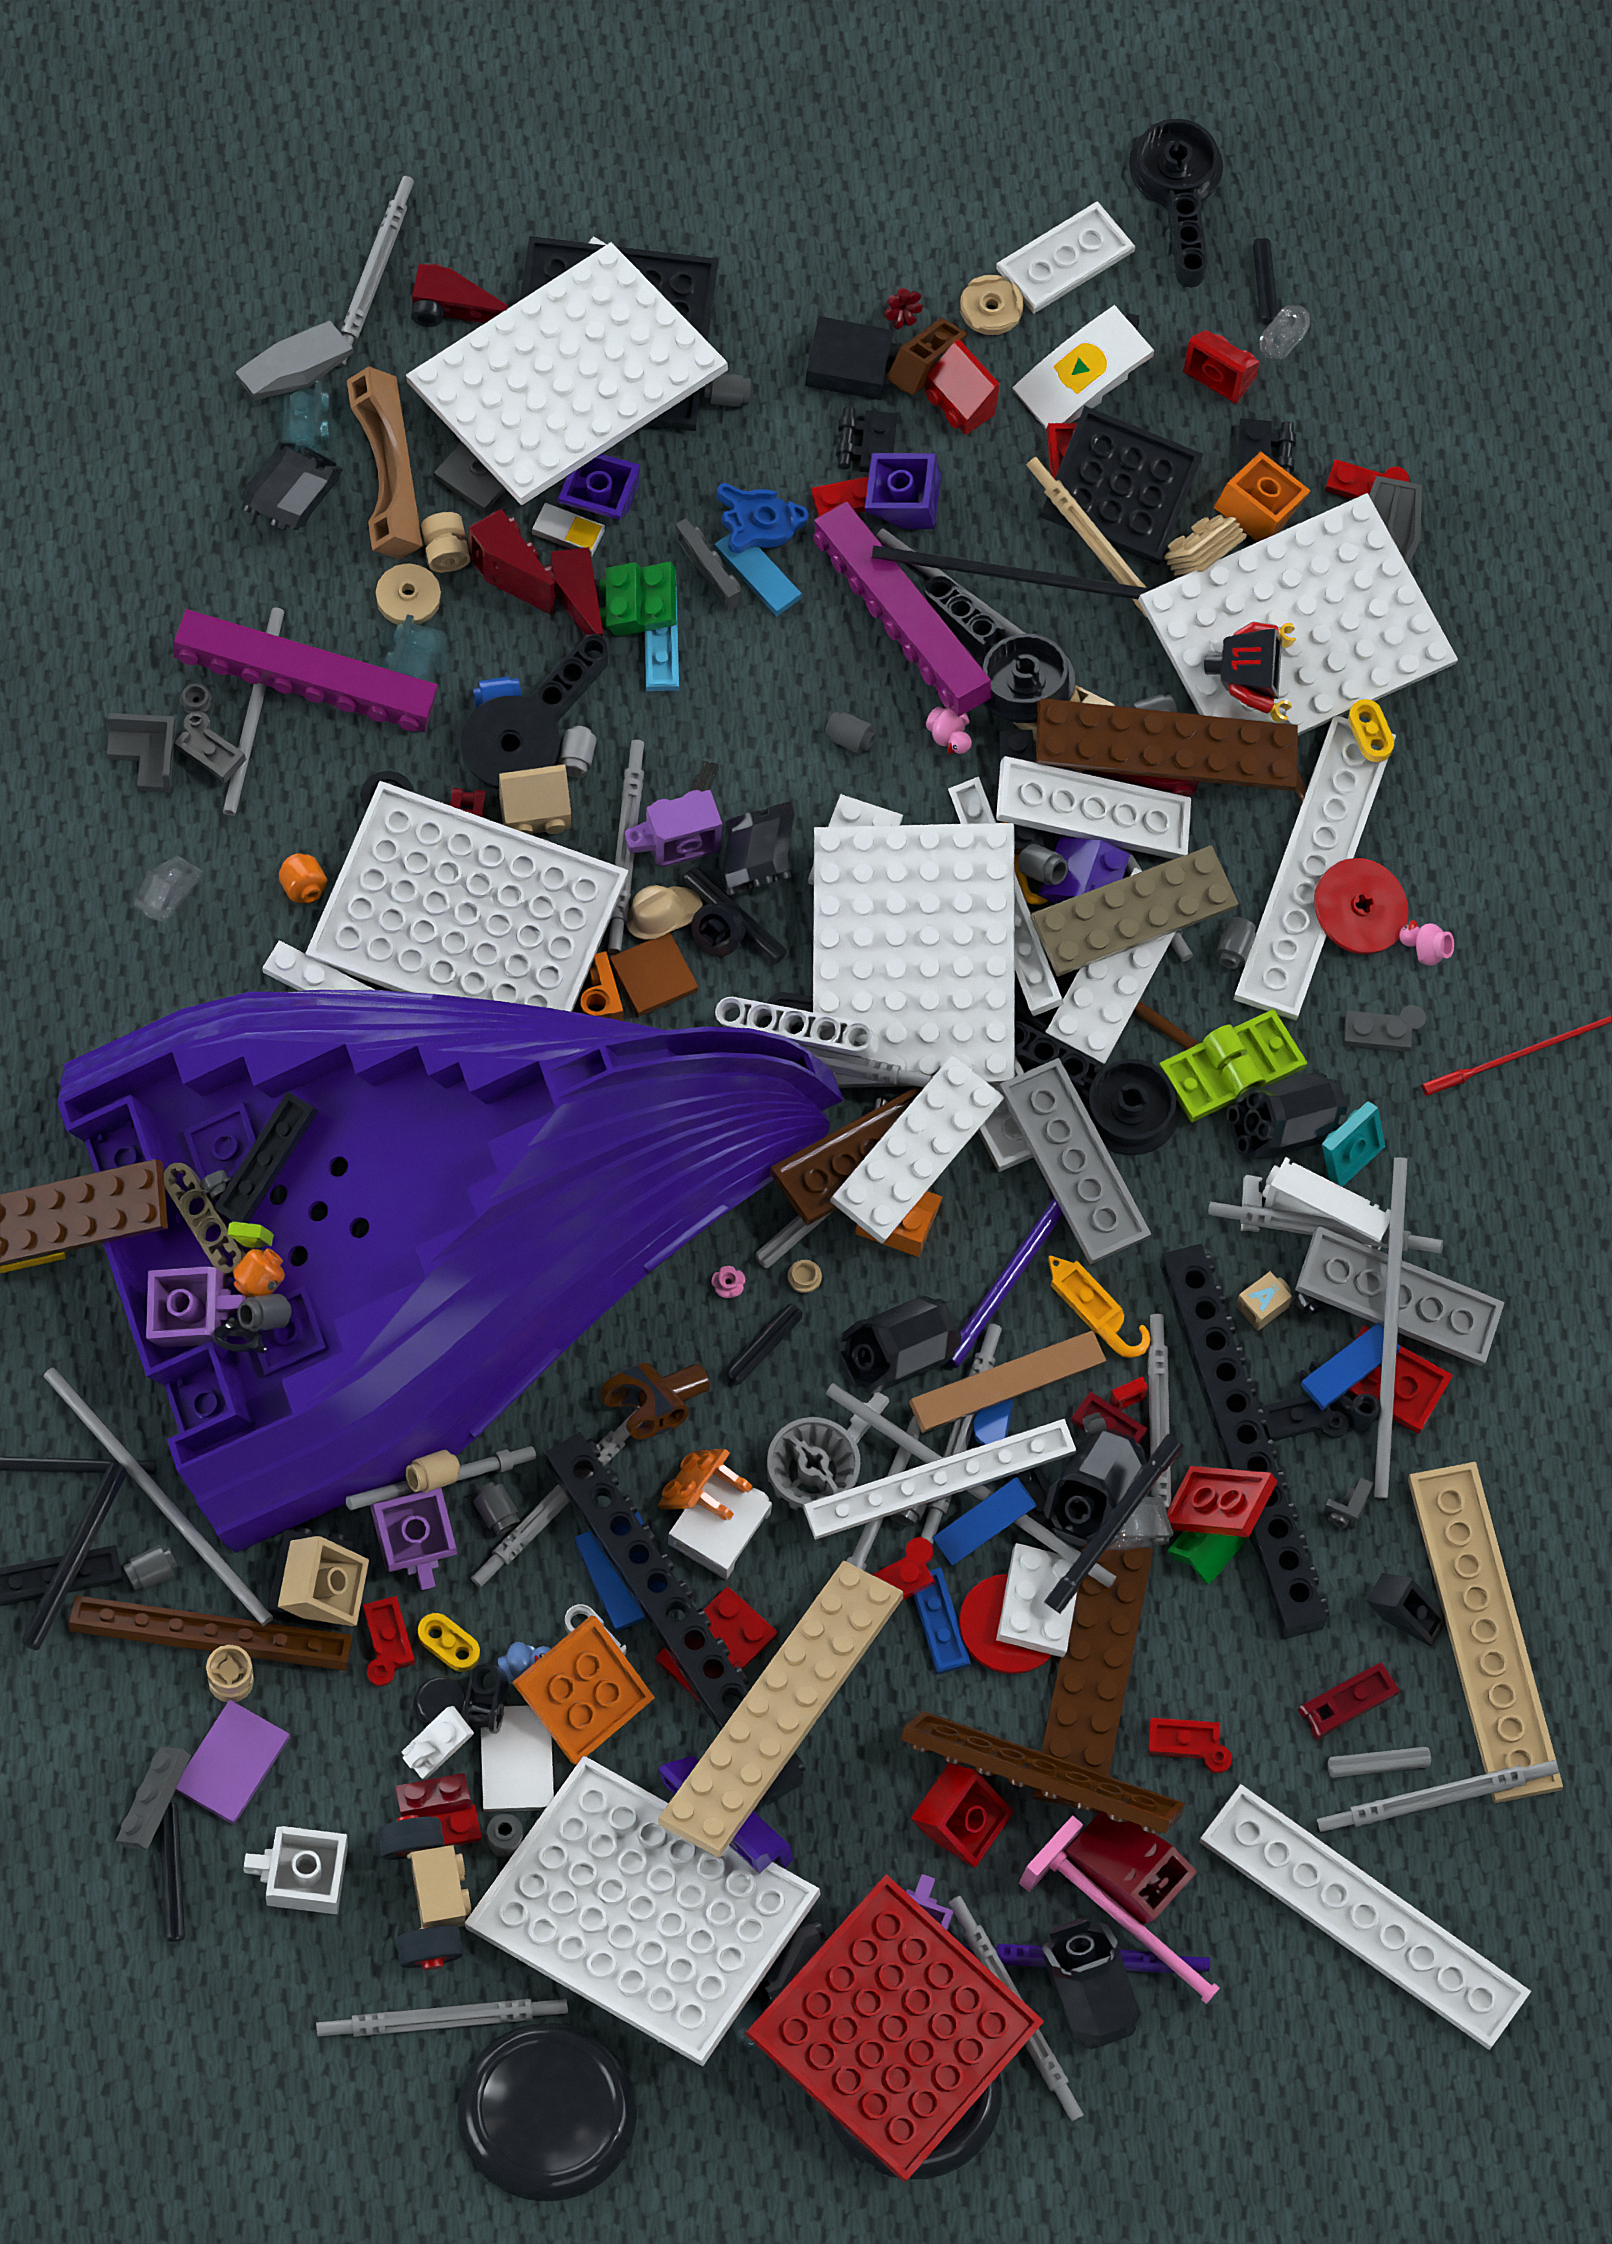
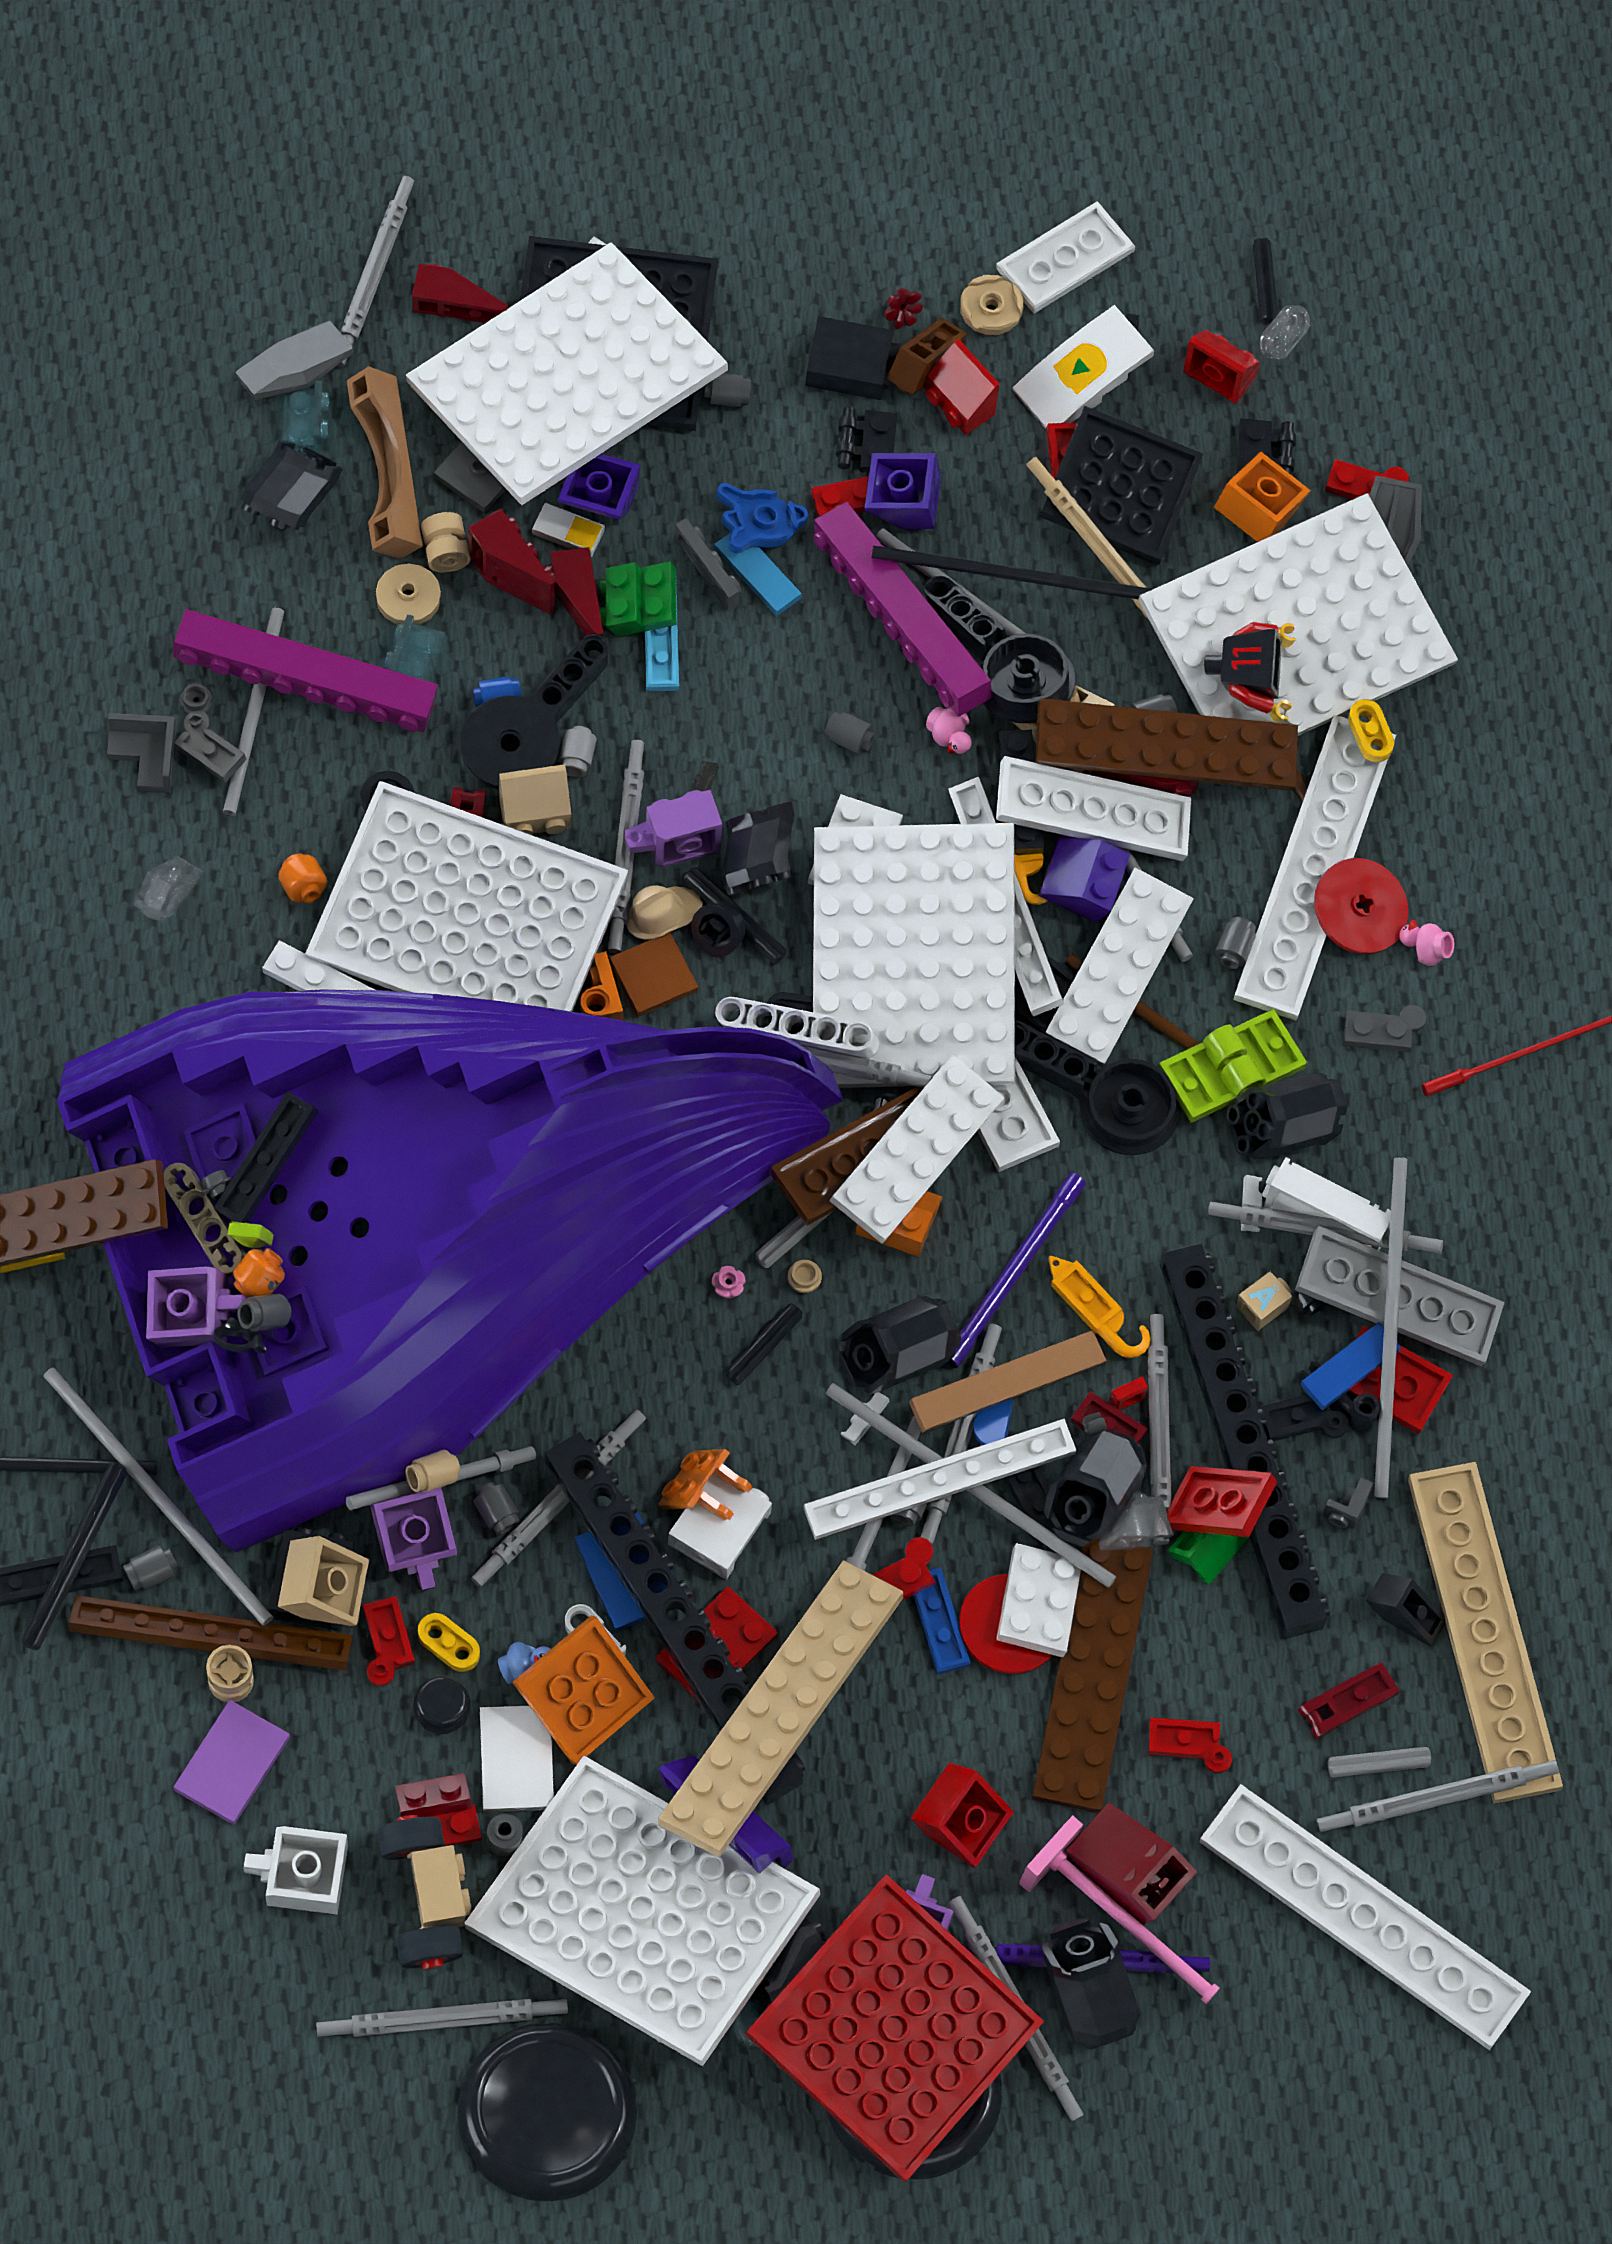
(153, 1797): dark grey plate -> none
(172, 1875): black axle -> none
(427, 313): black tile -> none
(437, 1742): white hinge -> none
(485, 1701): black piece -> none
(655, 1396): reddish brown connector -> none
(812, 1442): light grey gear -> none
(984, 1521): blue tile -> none
(1036, 1769): reddish brown plate -> none
(1042, 864): dark grey brick -> none
(1074, 1161): light grey plate -> none
(1134, 910): dark tan plate -> none
(1157, 1464): black piece -> none
(1179, 187): black beam -> none
(1205, 545): tan brick -> none
(1353, 1144): teal plate -> none

